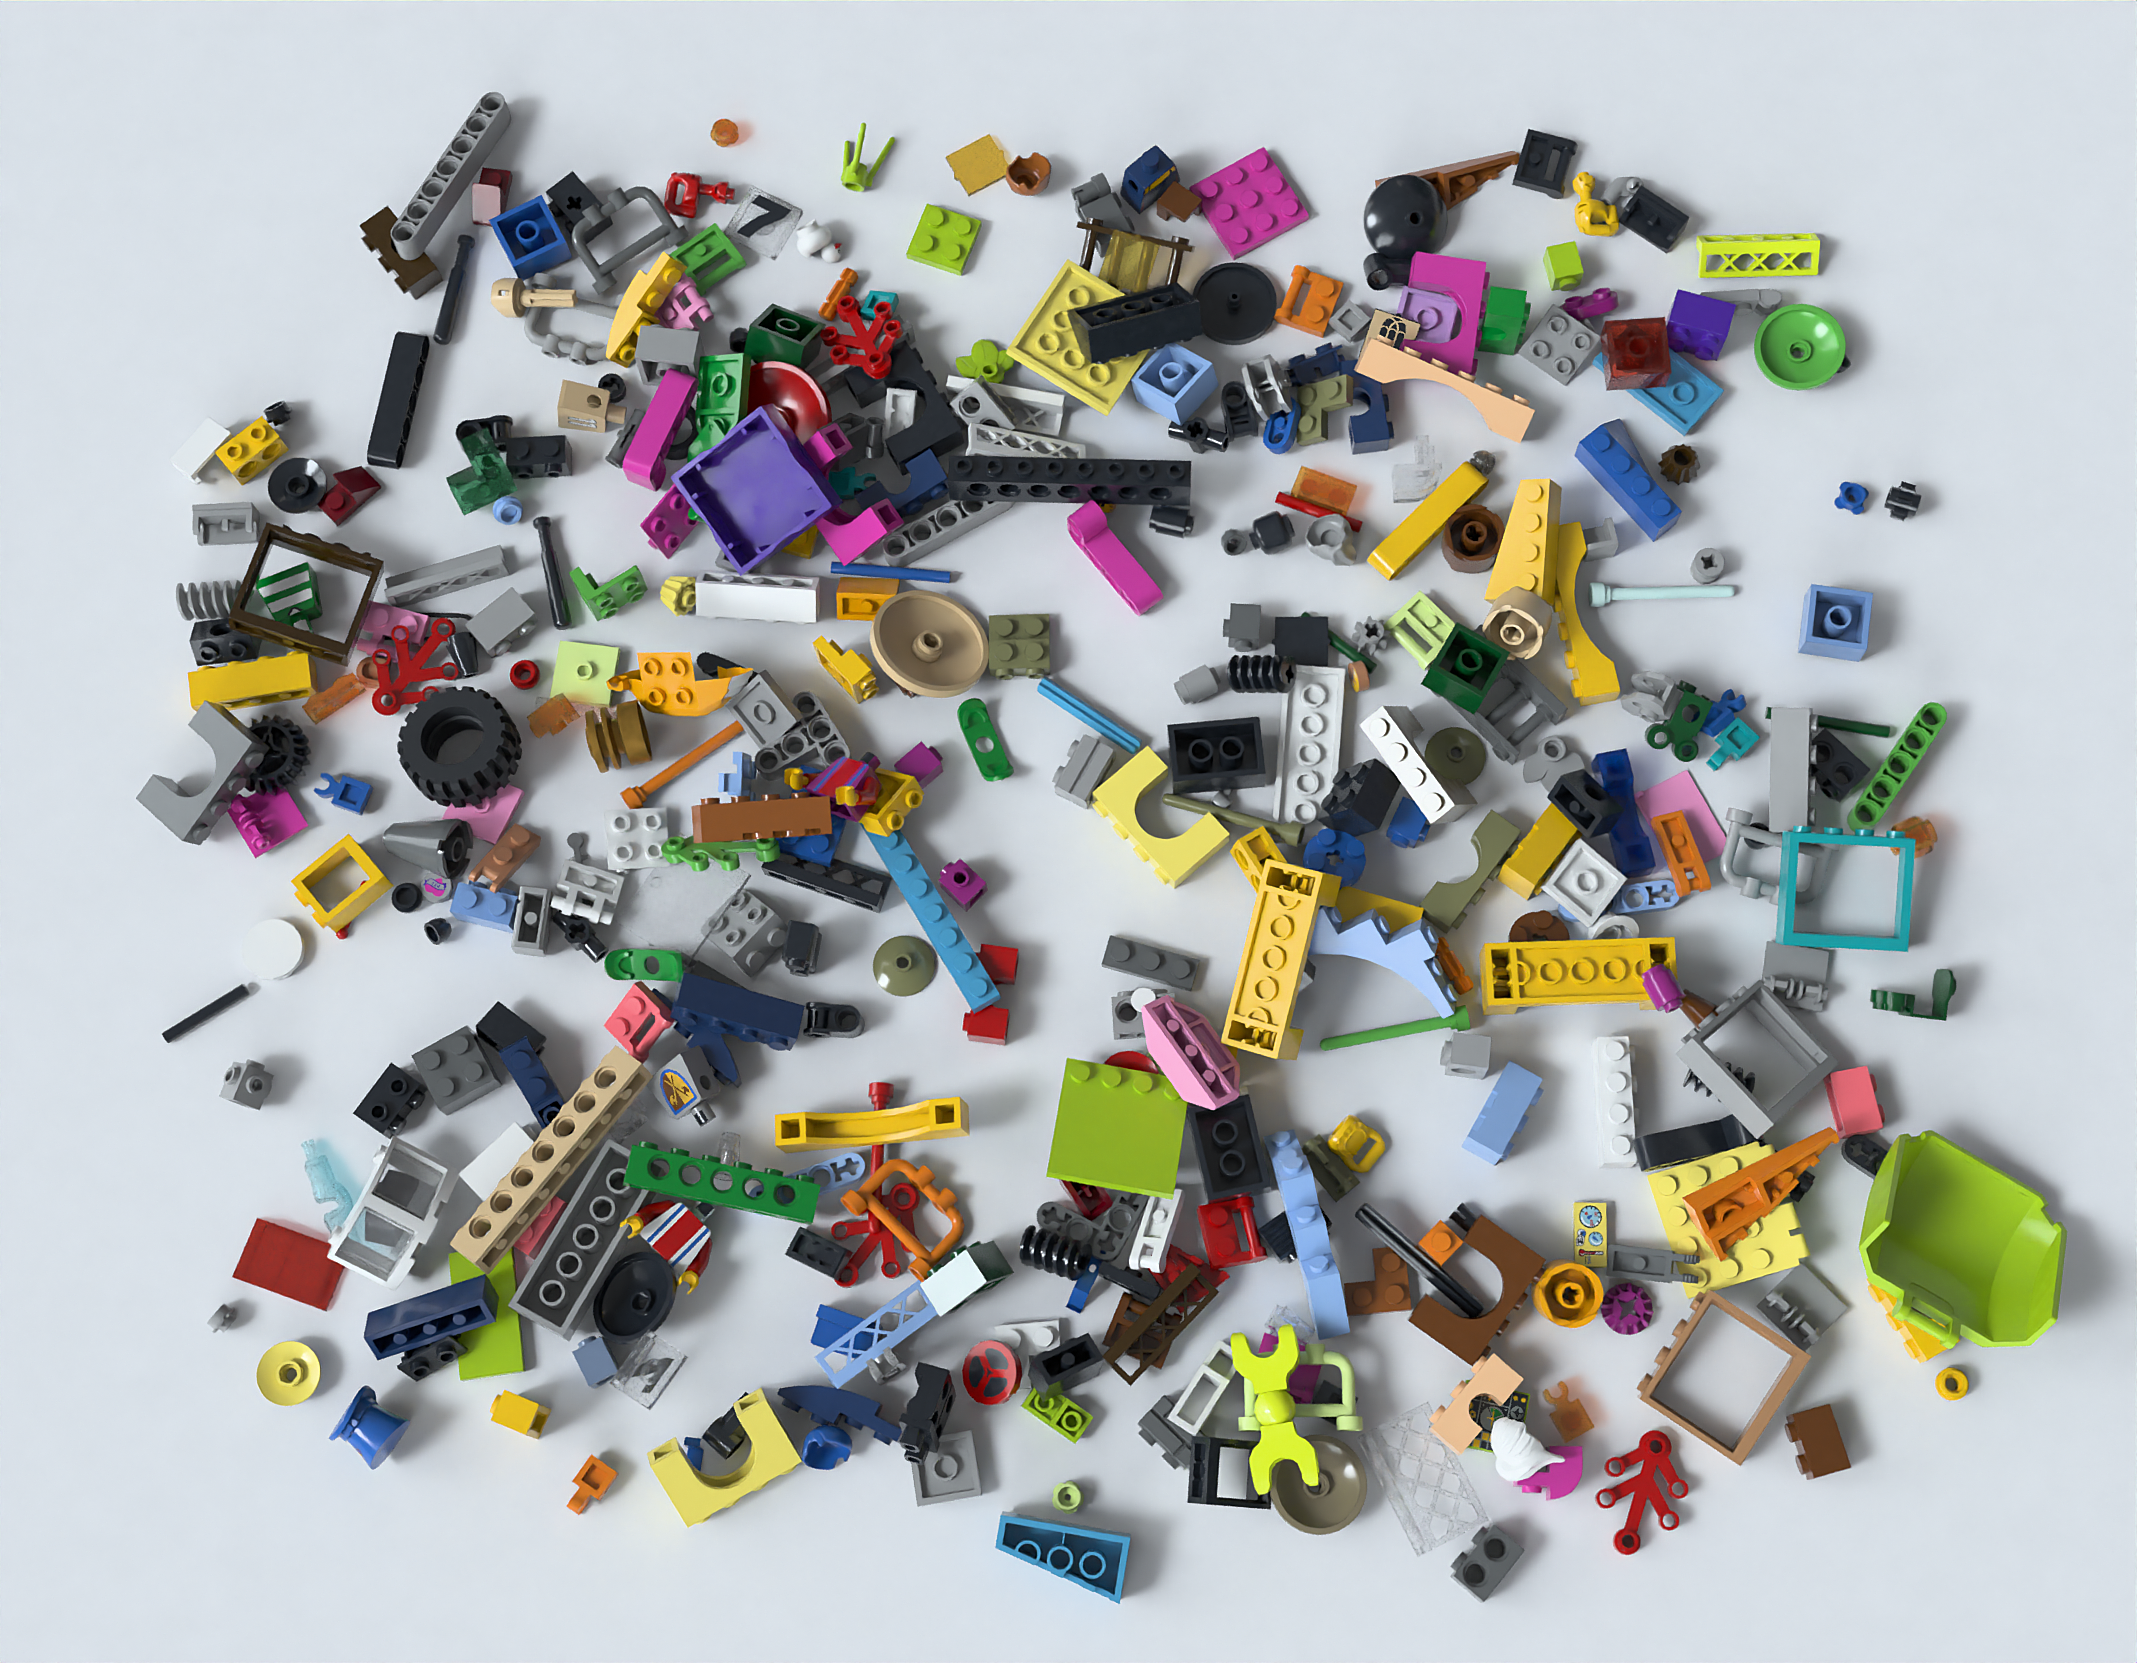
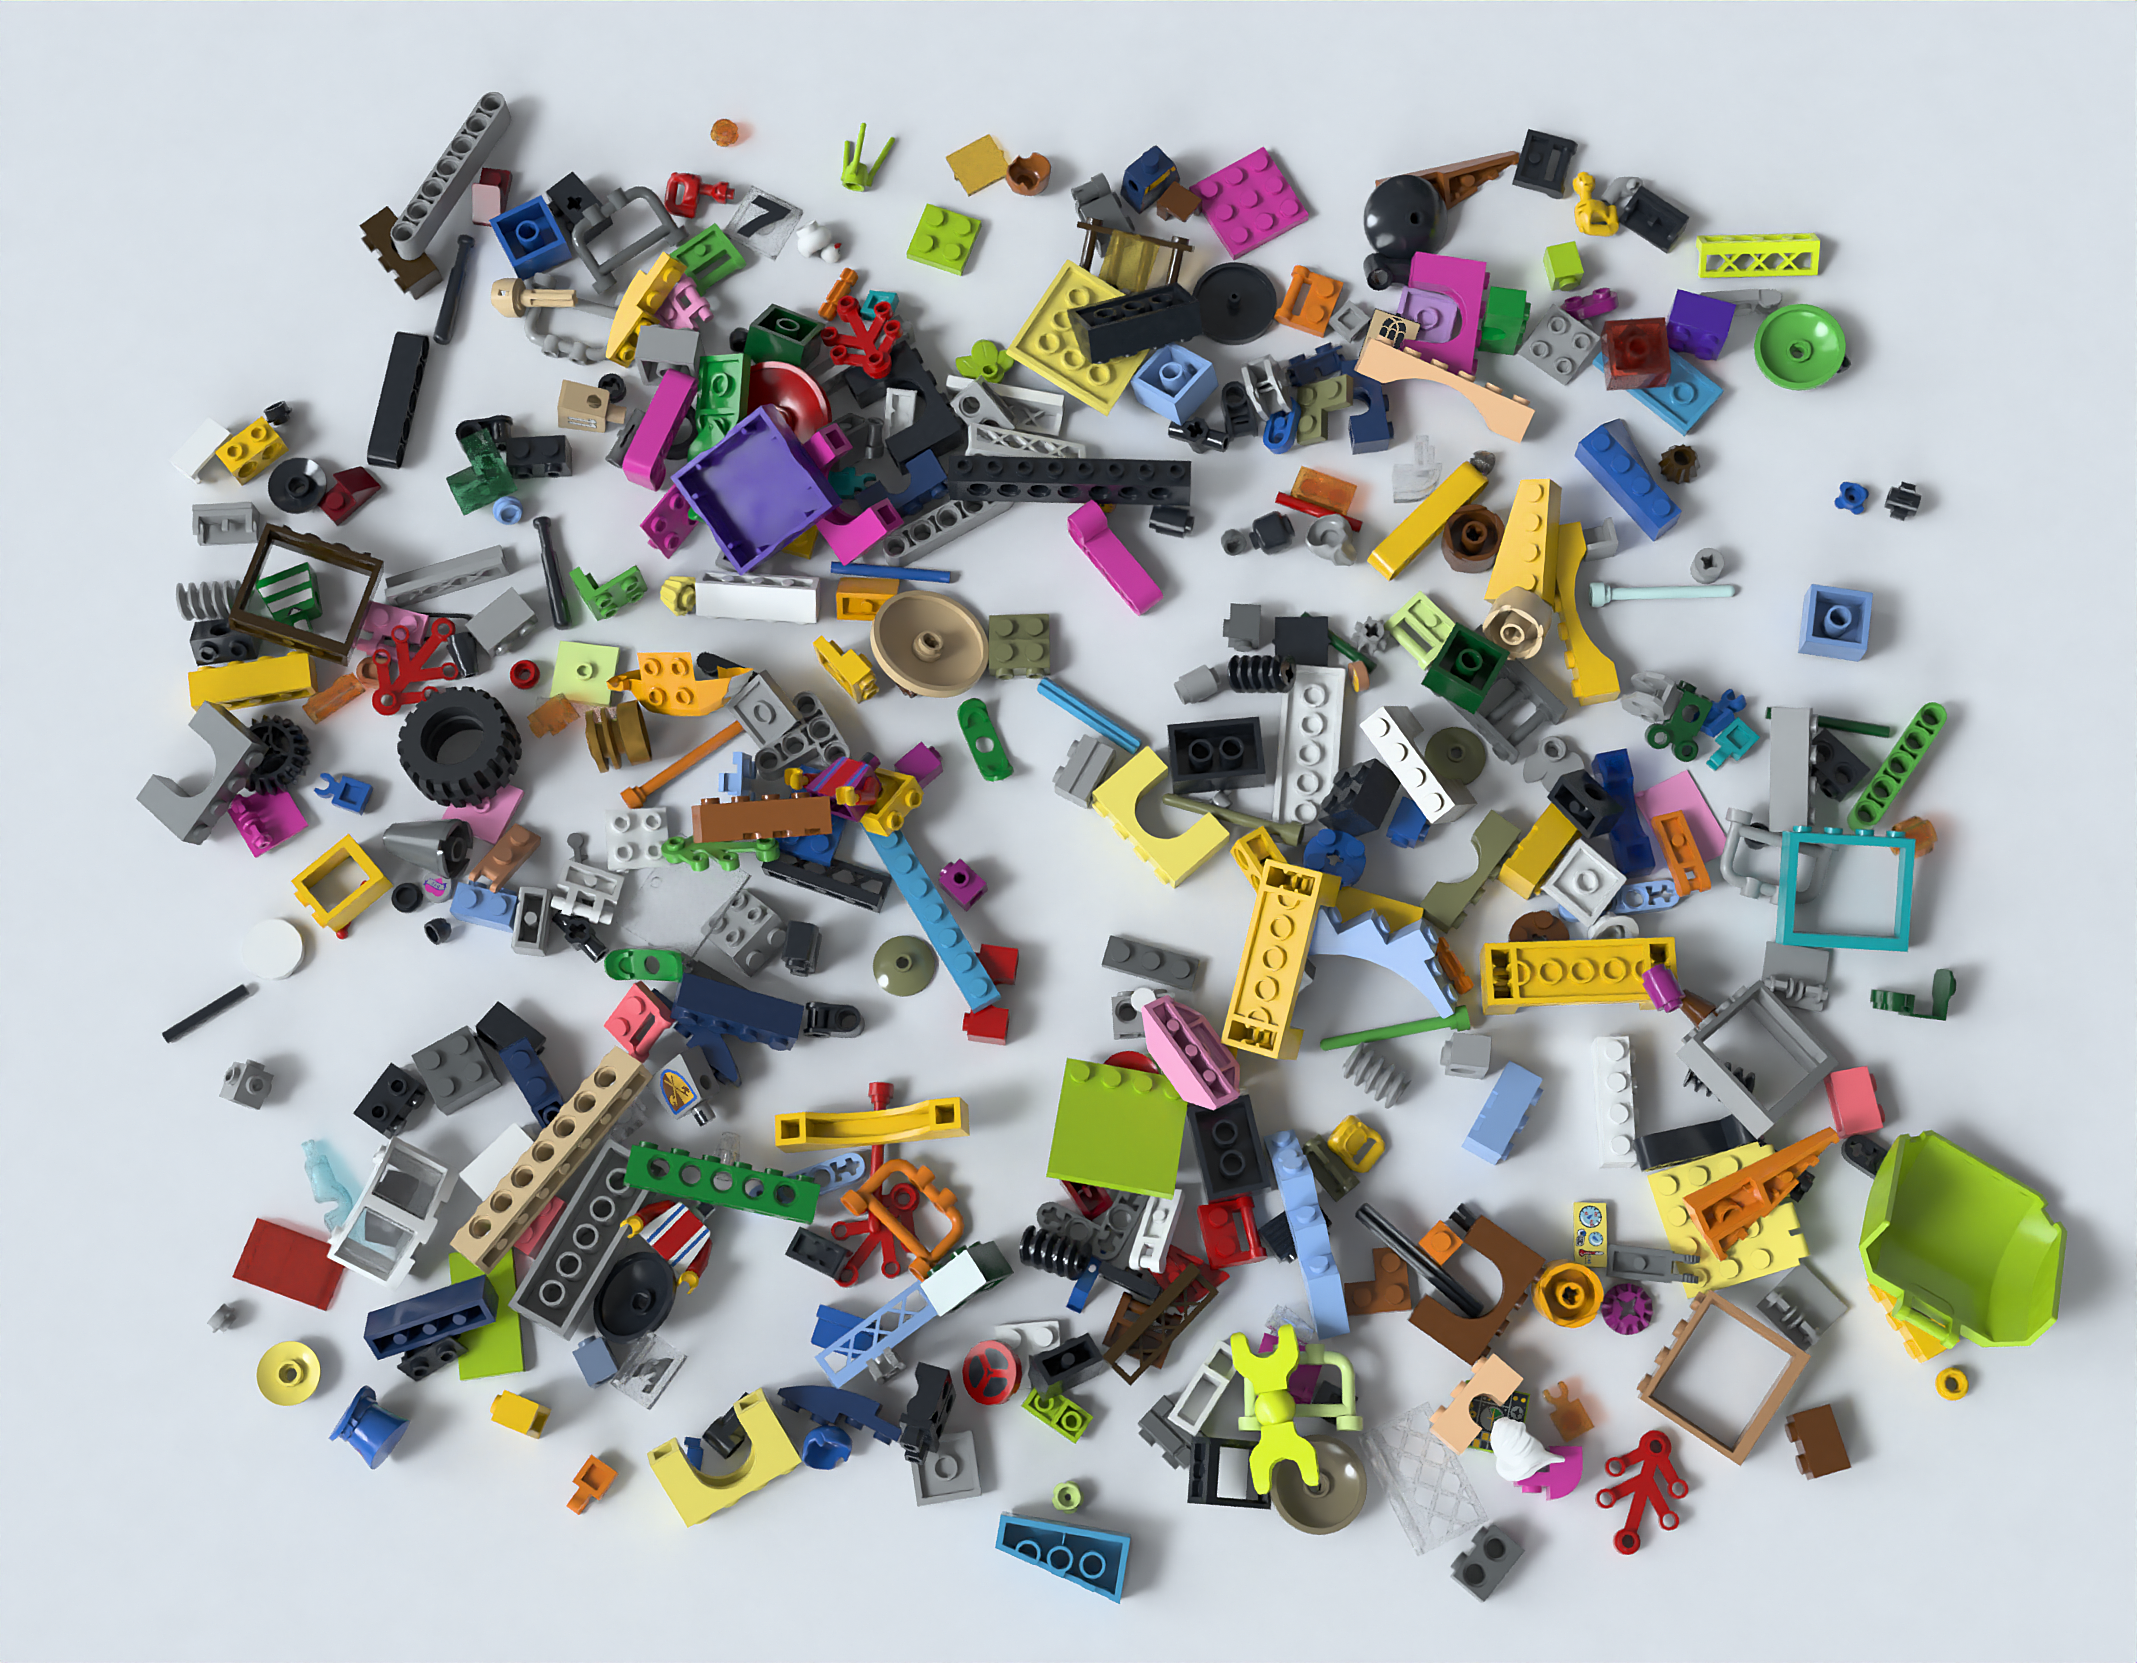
(1375, 1075): none -> light grey piece

